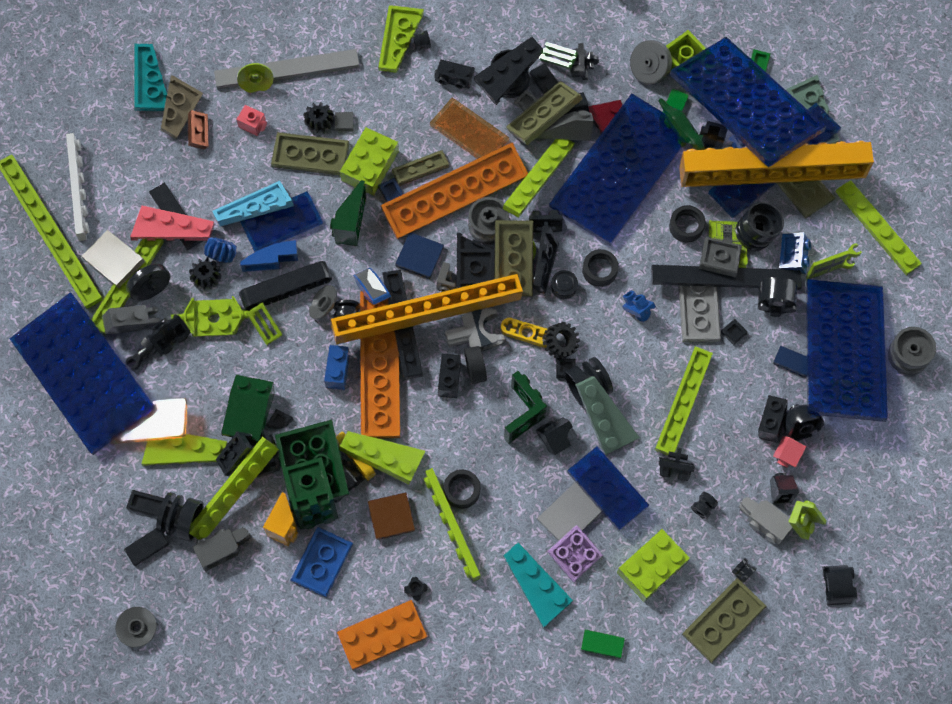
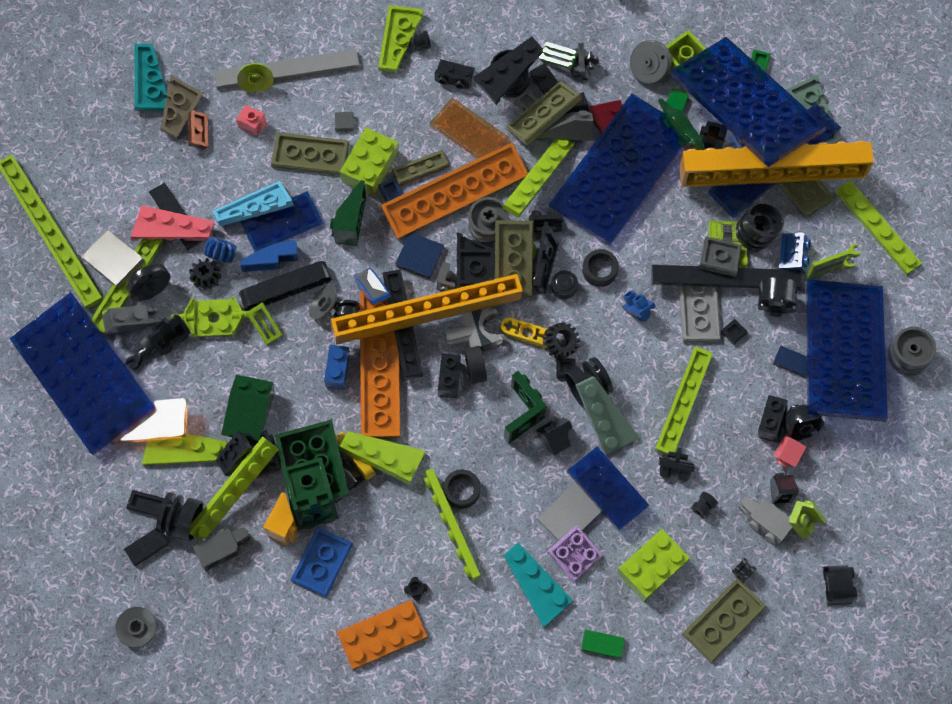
(78, 193): white plate -> none
(279, 419): black tile -> none
(313, 122): black gear -> none
(391, 516): reddish brown tile -> none
(691, 211): black tyre -> none

